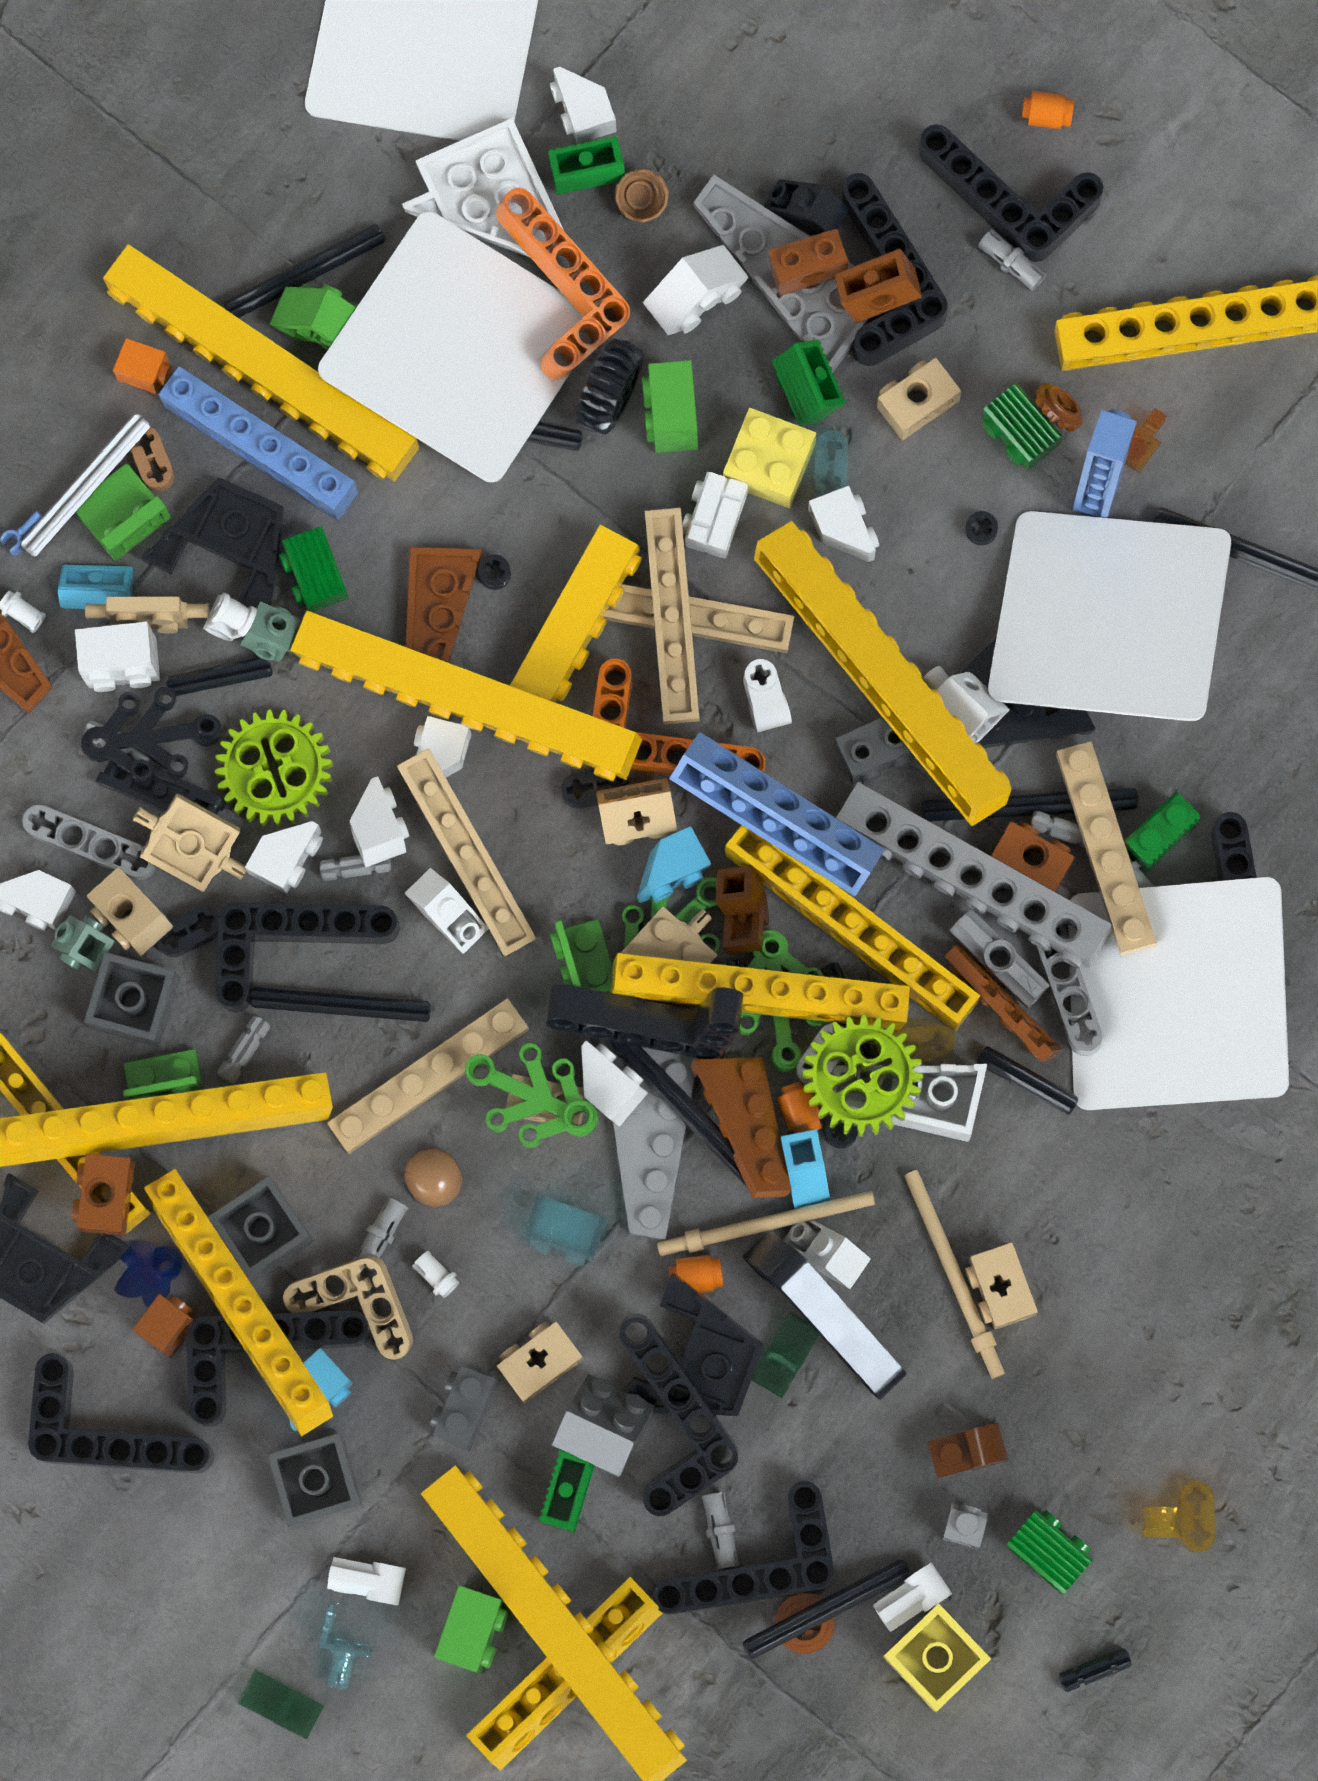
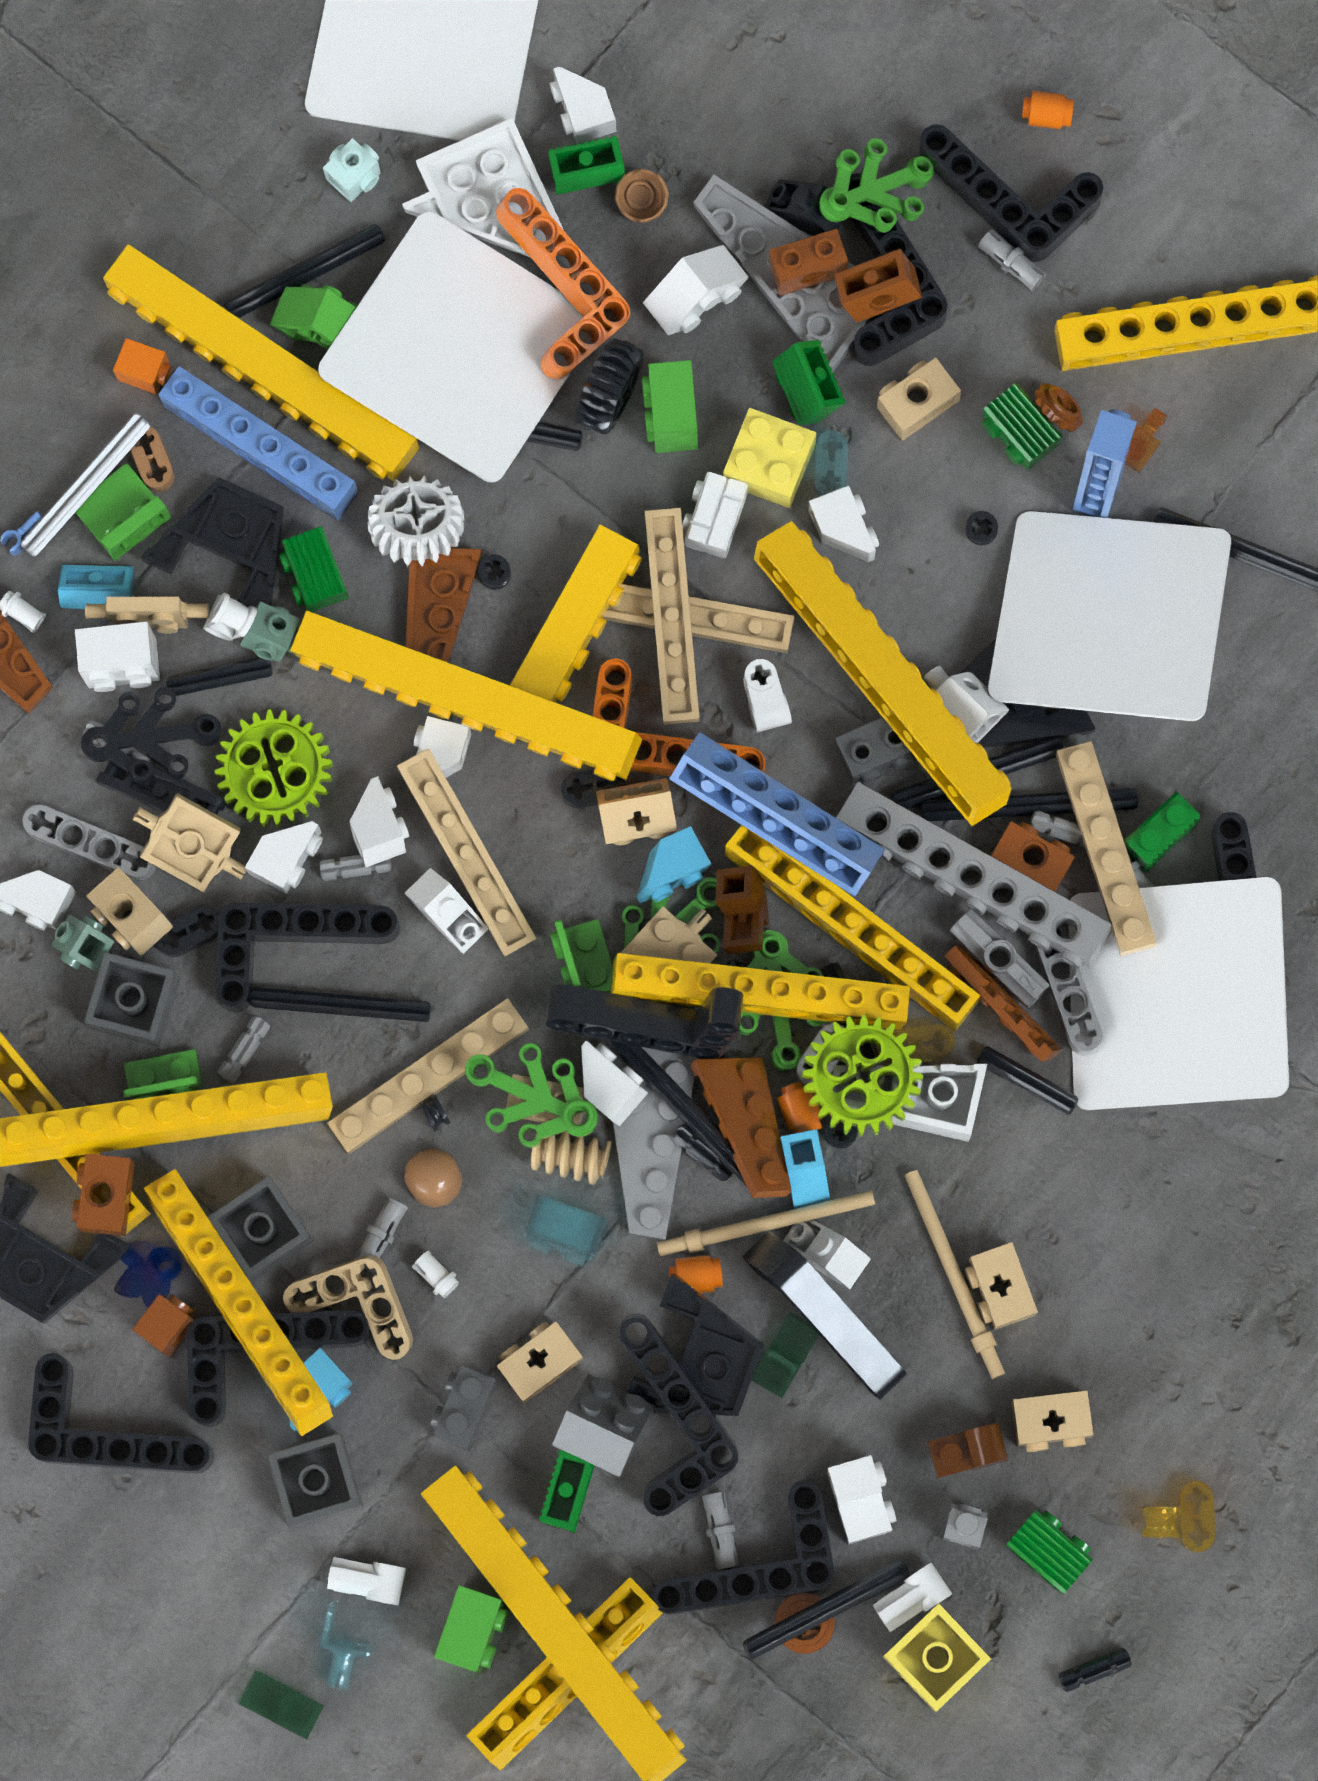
(352, 169): none -> light aqua brick
(395, 529): none -> white gear
(434, 1112): none -> black bush
(571, 1156): none -> tan piece
(698, 1150): none -> black axle
(859, 1499): none -> white brick
(874, 190): none -> bright green plant
(1006, 762): none -> black axle
(1032, 1411): none -> tan brick

